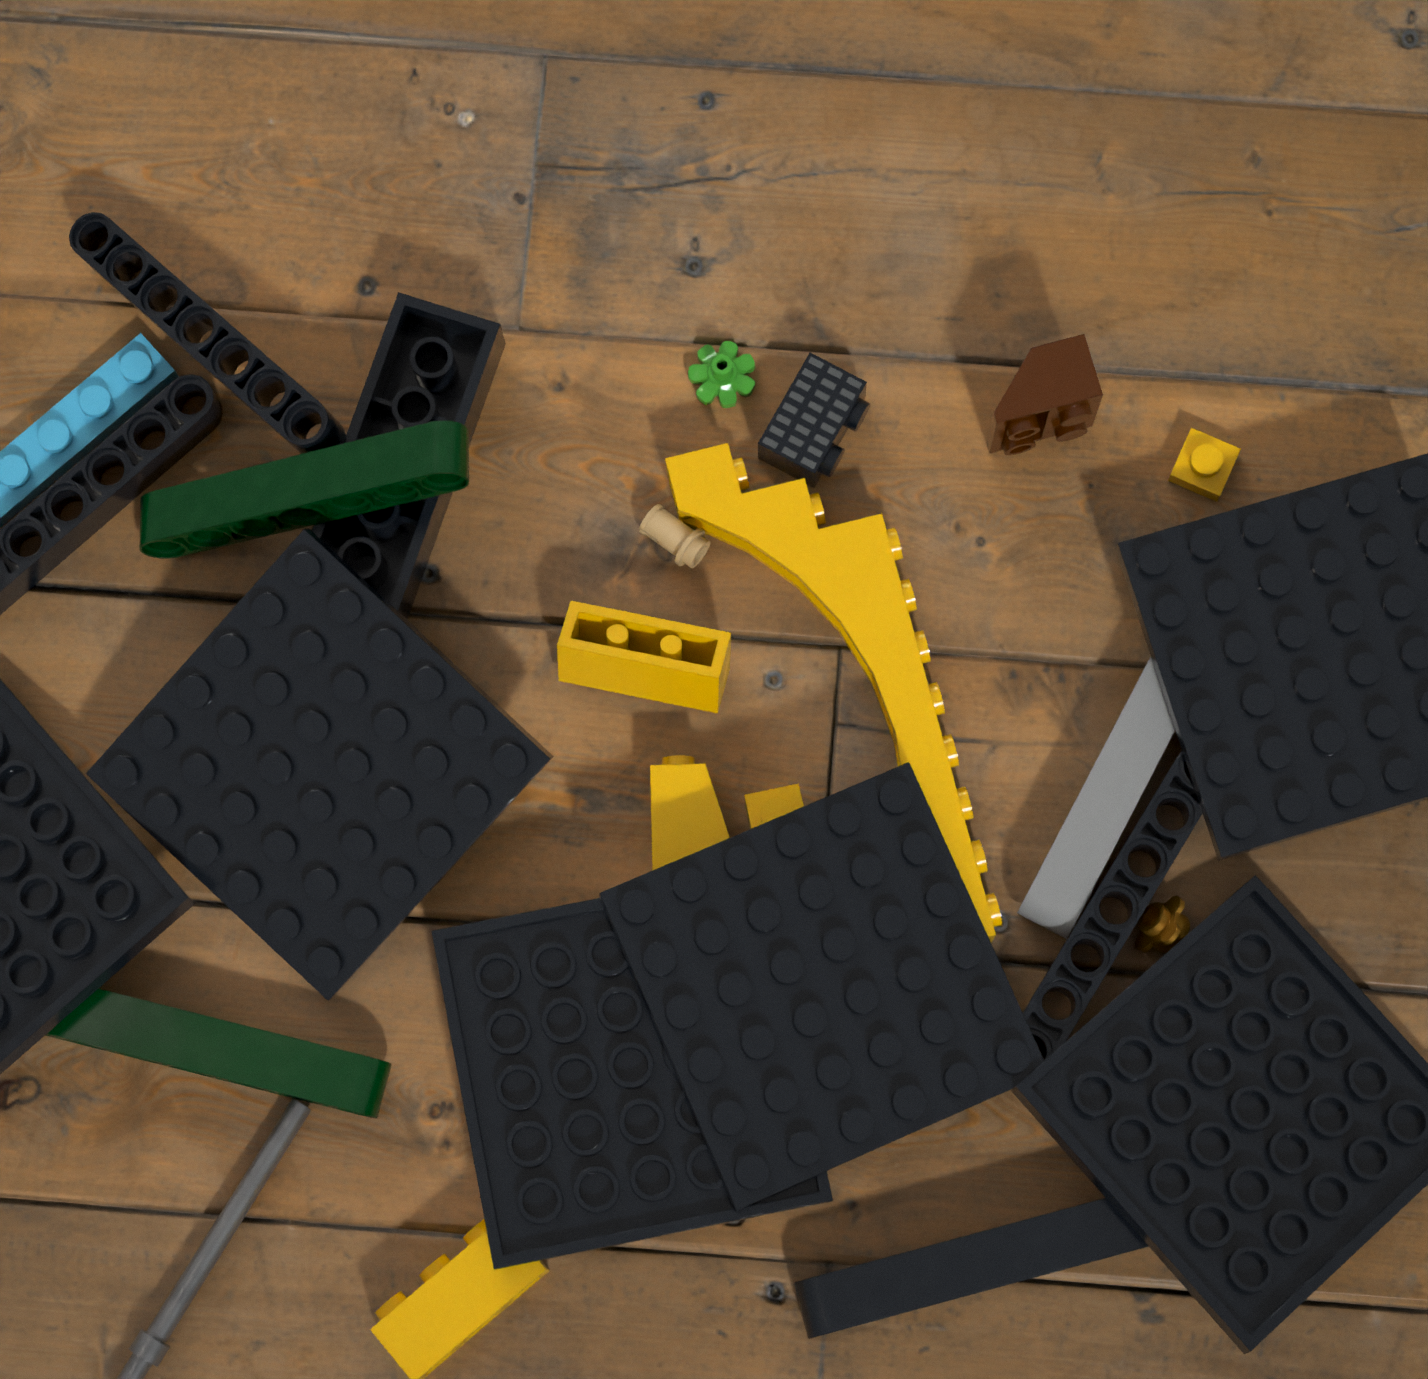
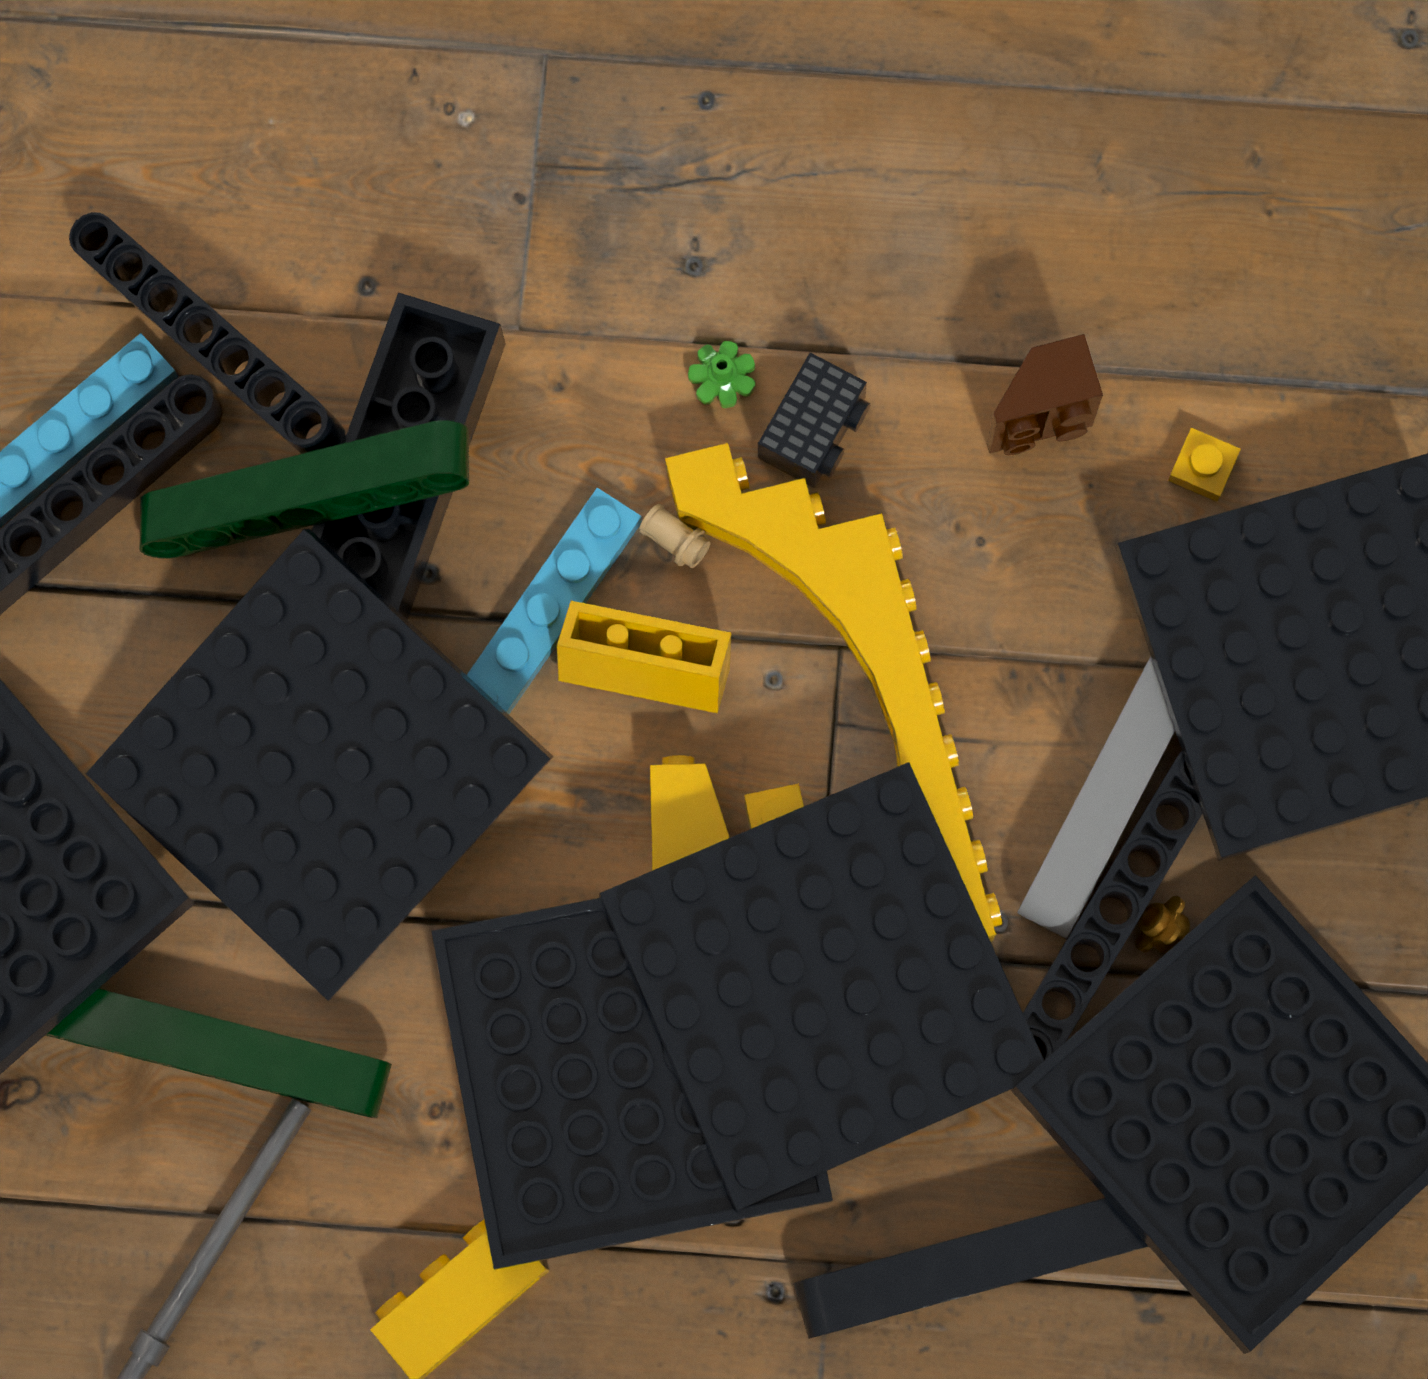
(538, 617): none -> medium azure plate

